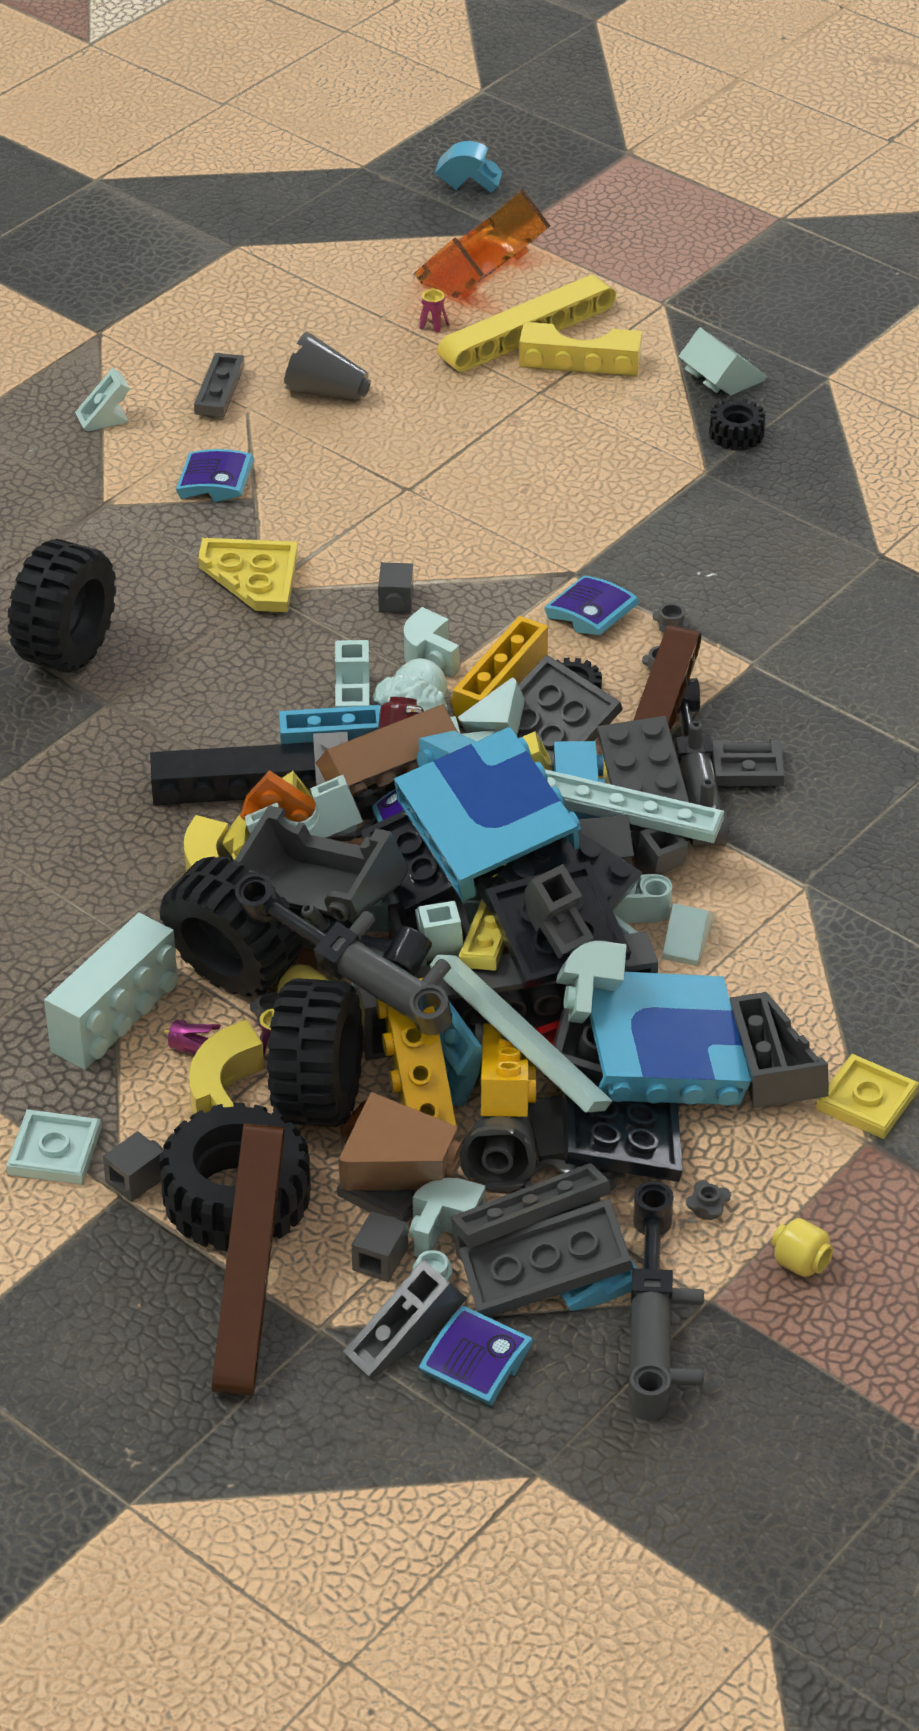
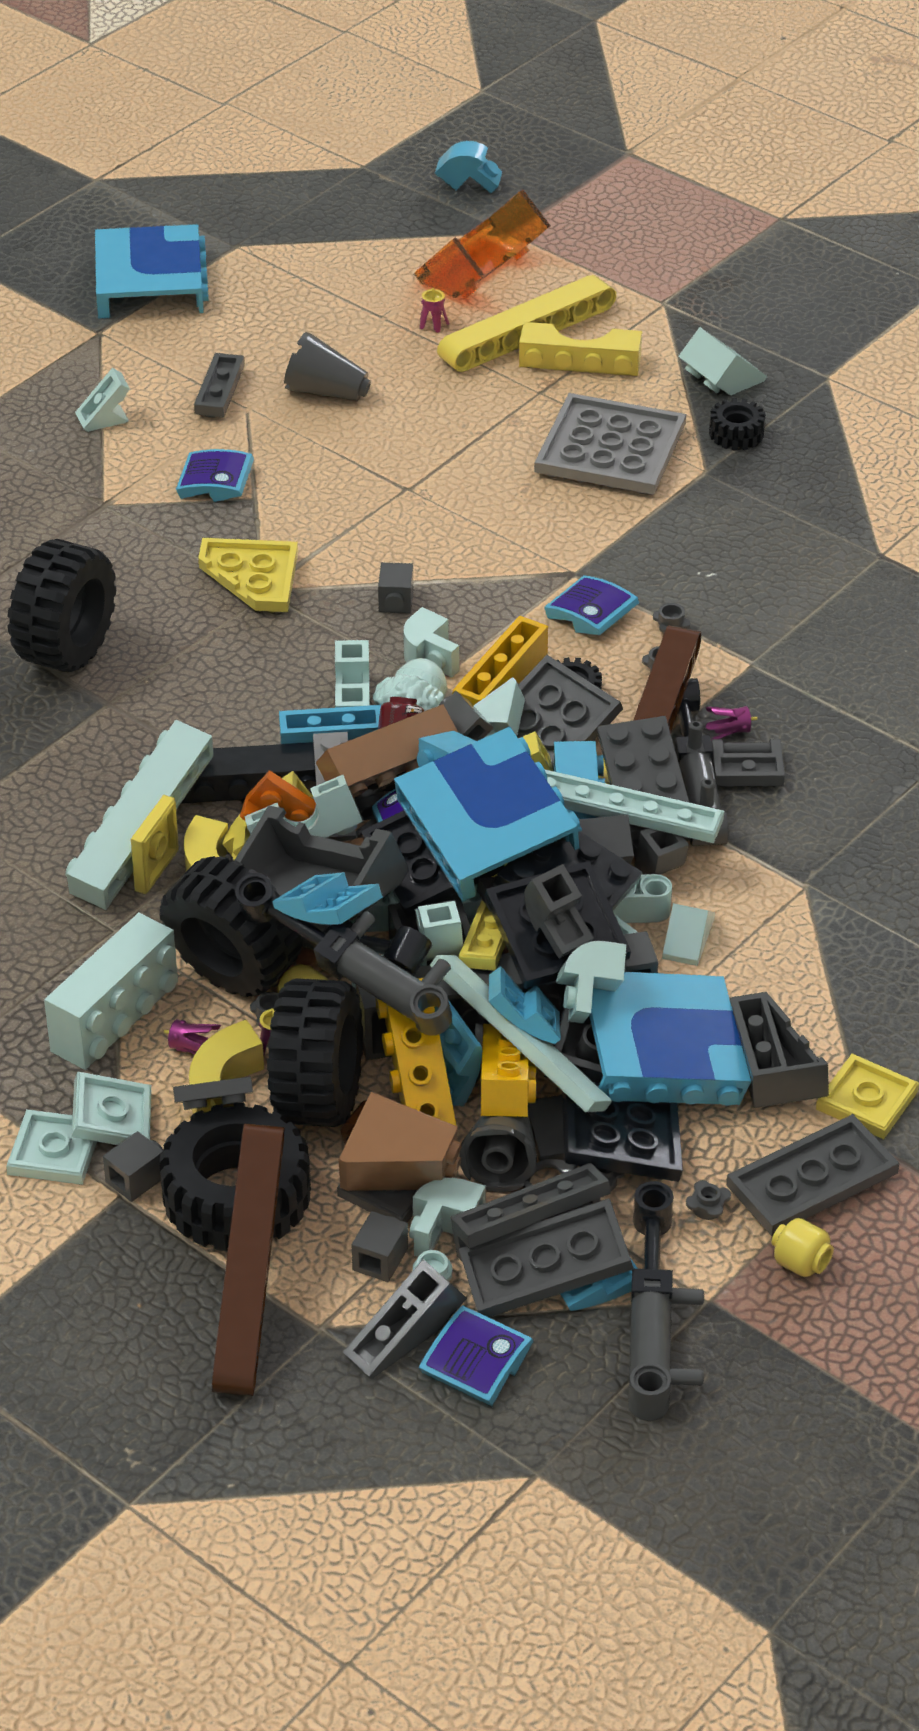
(107, 853): none -> light aqua brick
(110, 1108): none -> light aqua tile
(149, 263): none -> medium azure panel
(154, 844): none -> light yellow tile
(196, 1095): none -> dark grey plate
(327, 899): none -> medium azure slope
(466, 717): none -> dark grey brick
(527, 1010): none -> medium azure slope
(610, 443): none -> light grey plate
(738, 721): none -> flat silver piece
(812, 1173): none -> dark grey plate

